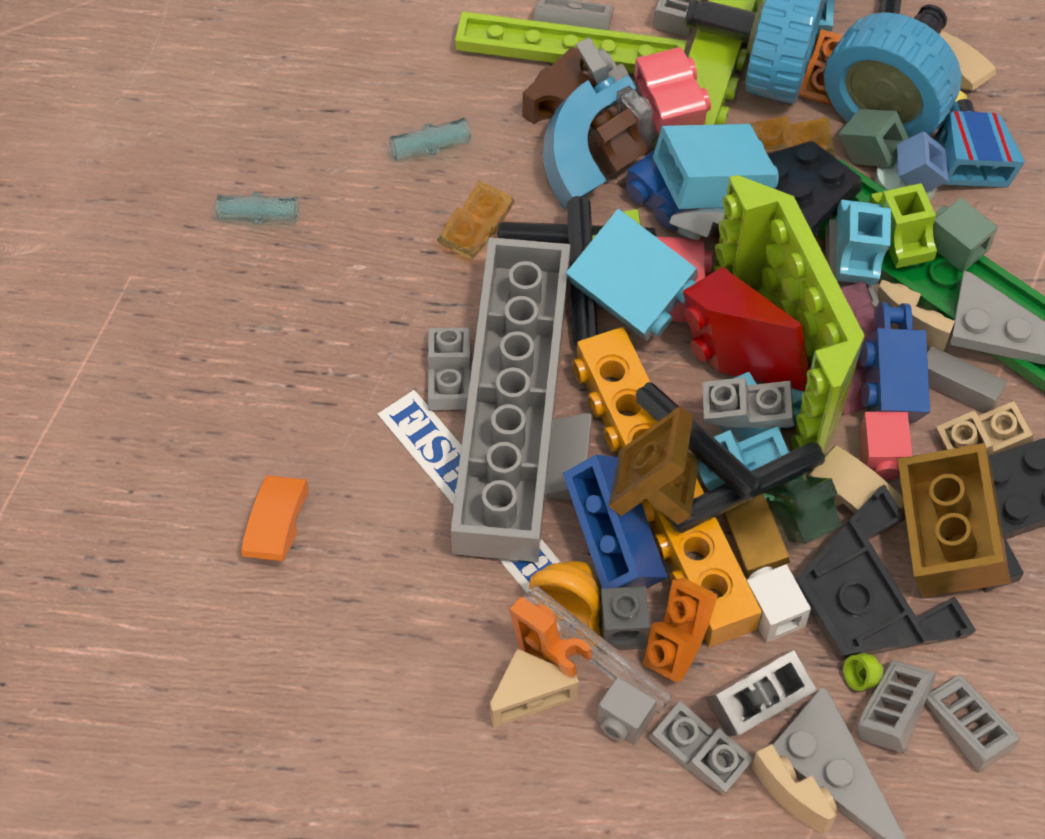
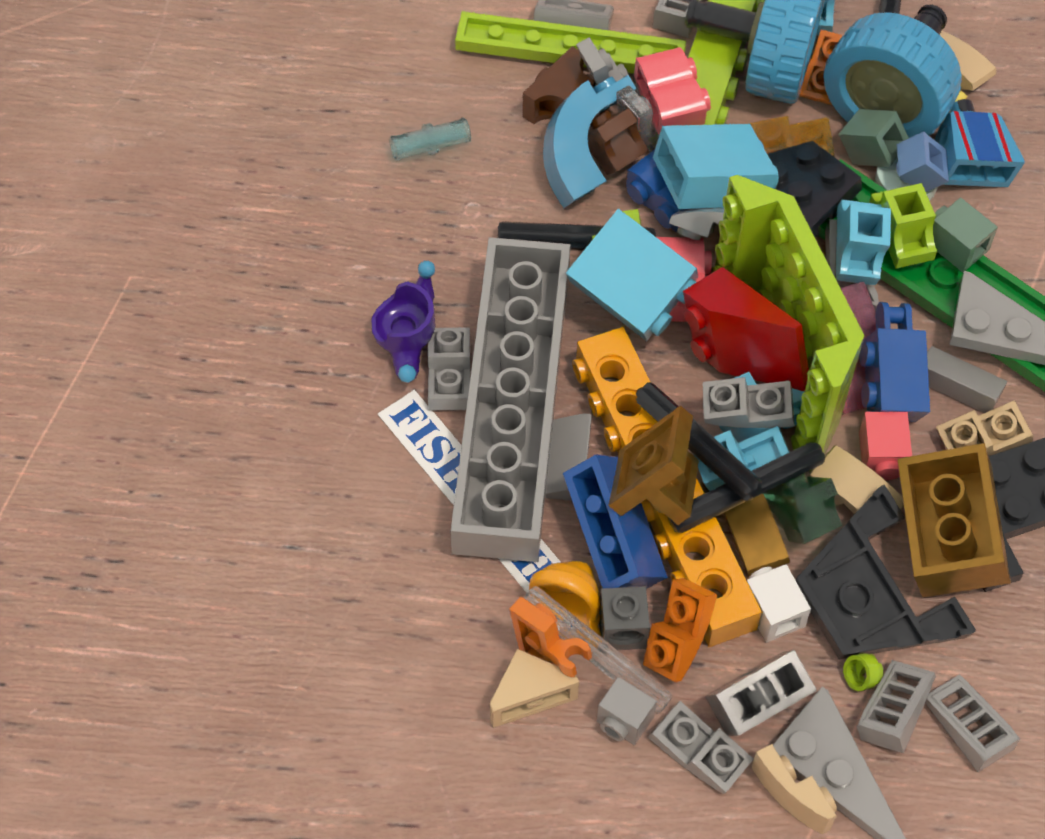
(257, 207): clear light blue pin -> none
(273, 517): orange slope -> none
(407, 322): none -> dark purple piece
(476, 221): clear yellow slope -> none
(580, 236): black axle -> none
(936, 325): tan slope -> none

